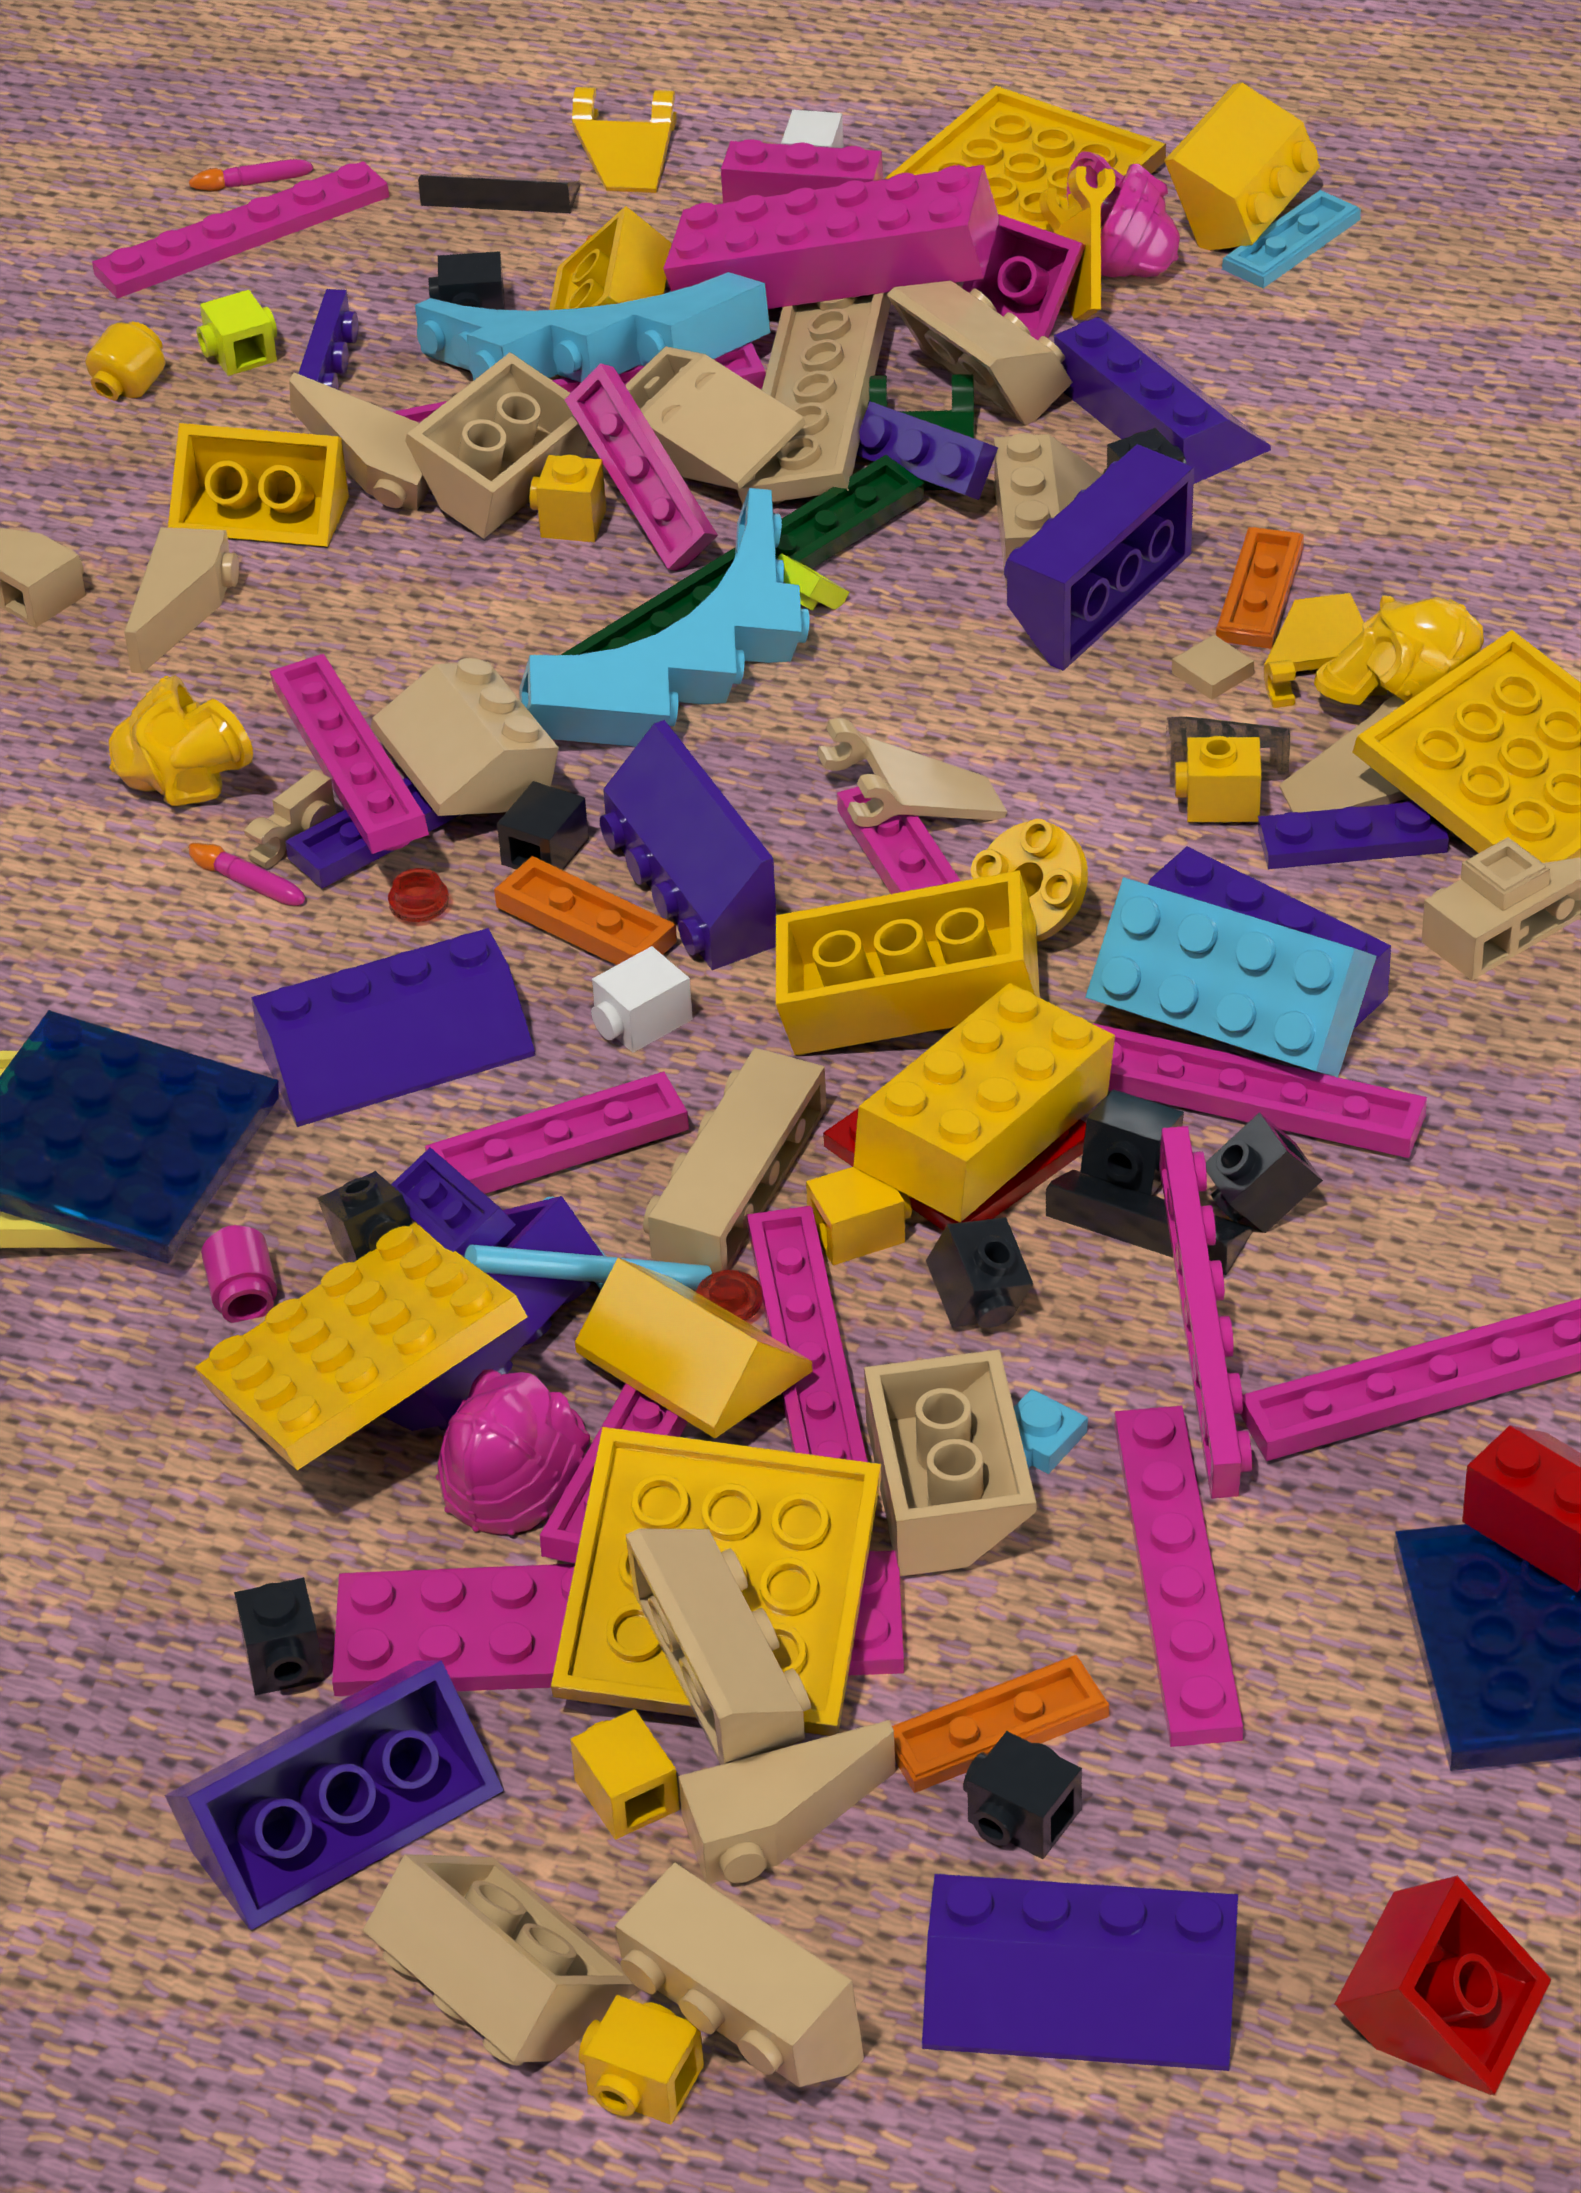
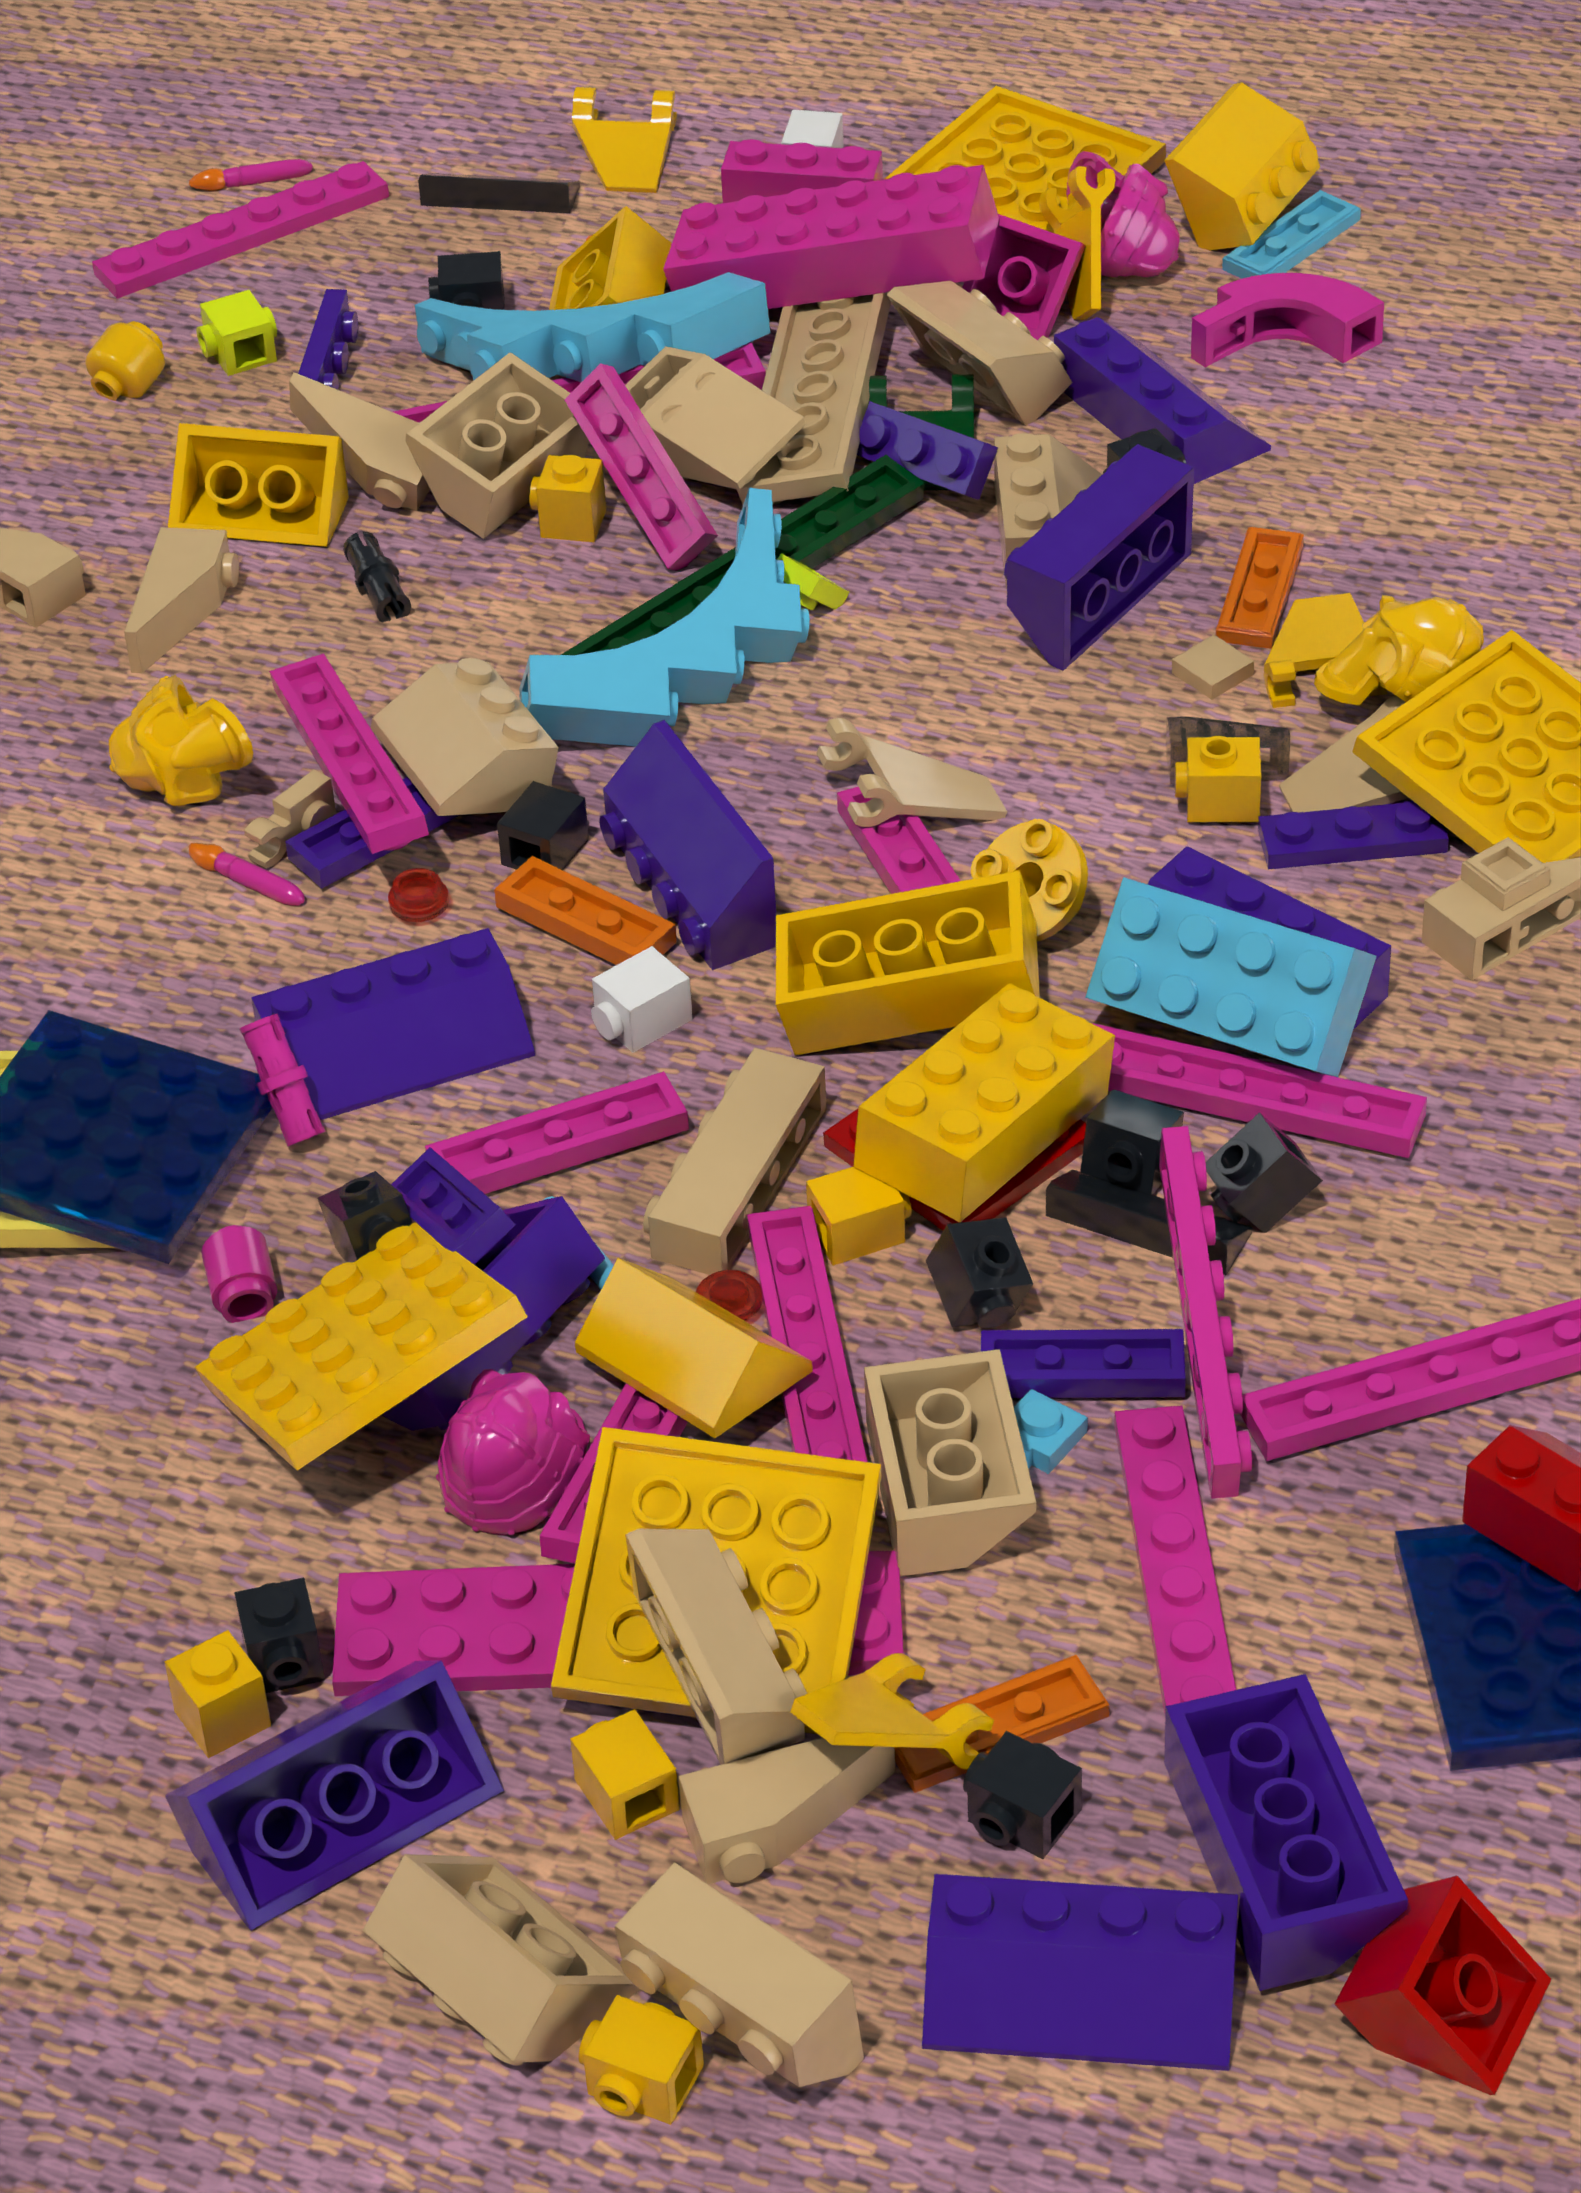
(218, 1693): none -> yellow brick
(282, 1079): none -> dark pink pin
(376, 576): none -> black pin
(572, 1266): medium azure bar -> none
(871, 1713): none -> yellow flag
(1091, 1362): none -> dark purple plate
(1281, 1828): none -> dark purple slope
(1292, 307): none -> dark pink arch

